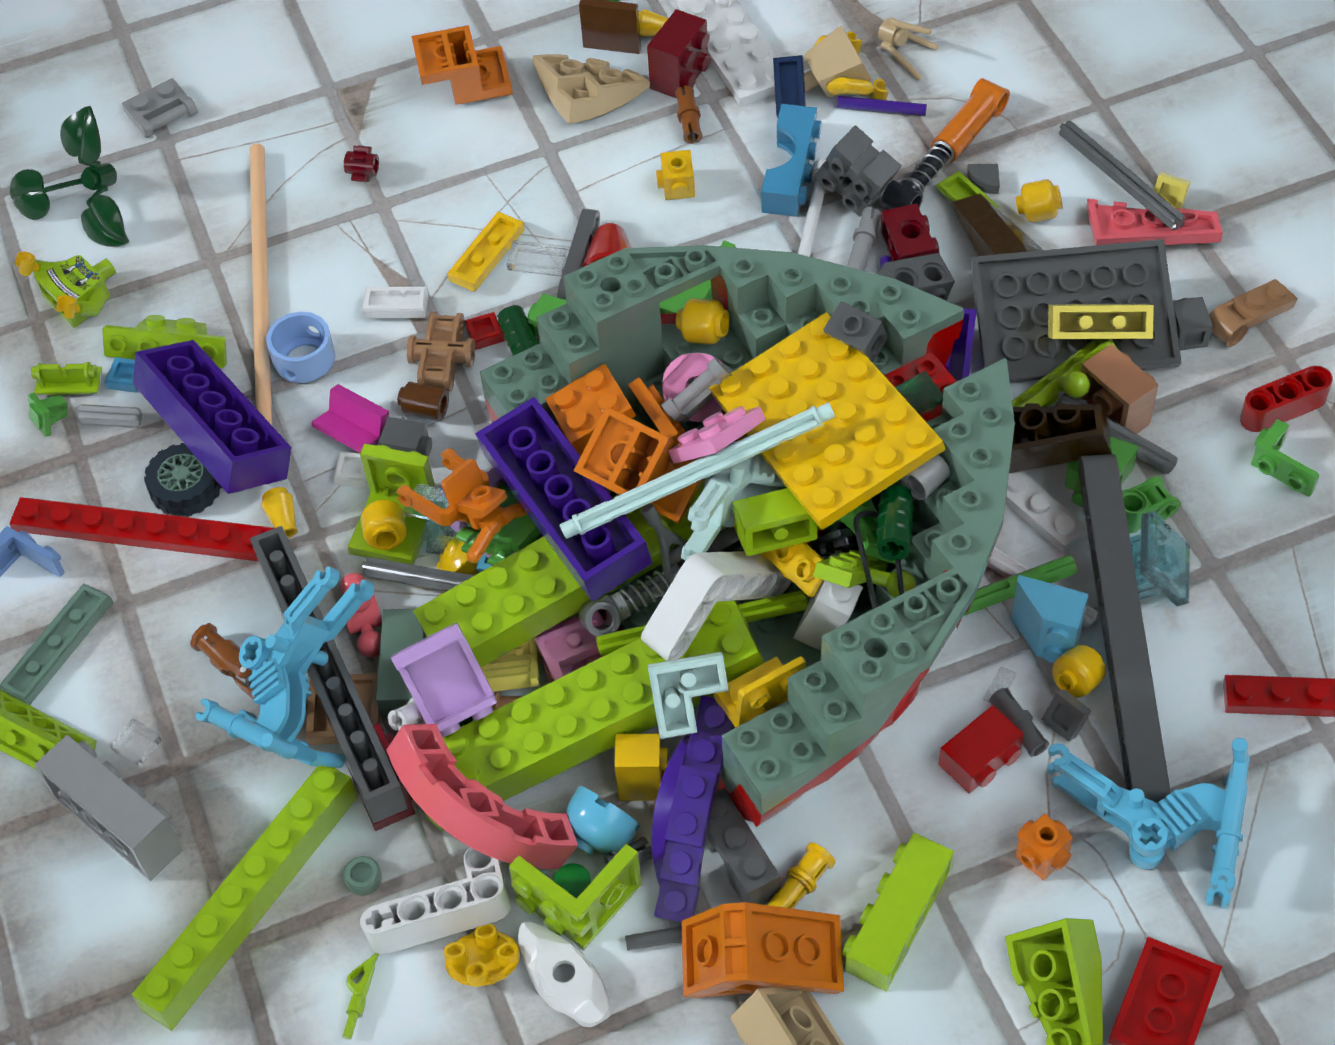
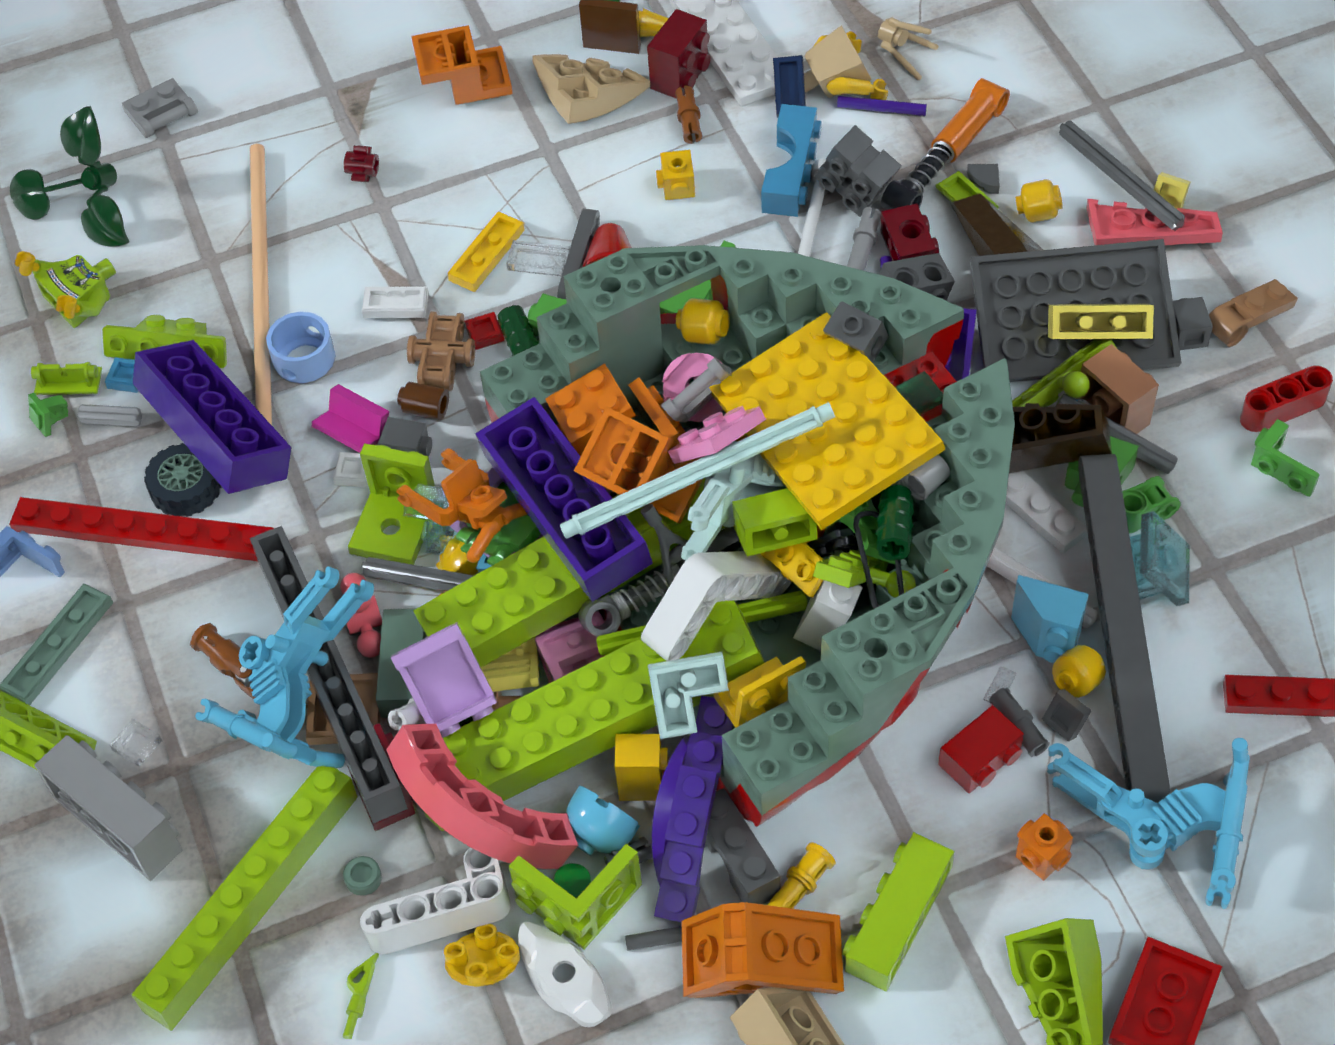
(279, 509): yellow cone -> none
(383, 524): yellow head -> none
(1005, 588): bright green axle -> none

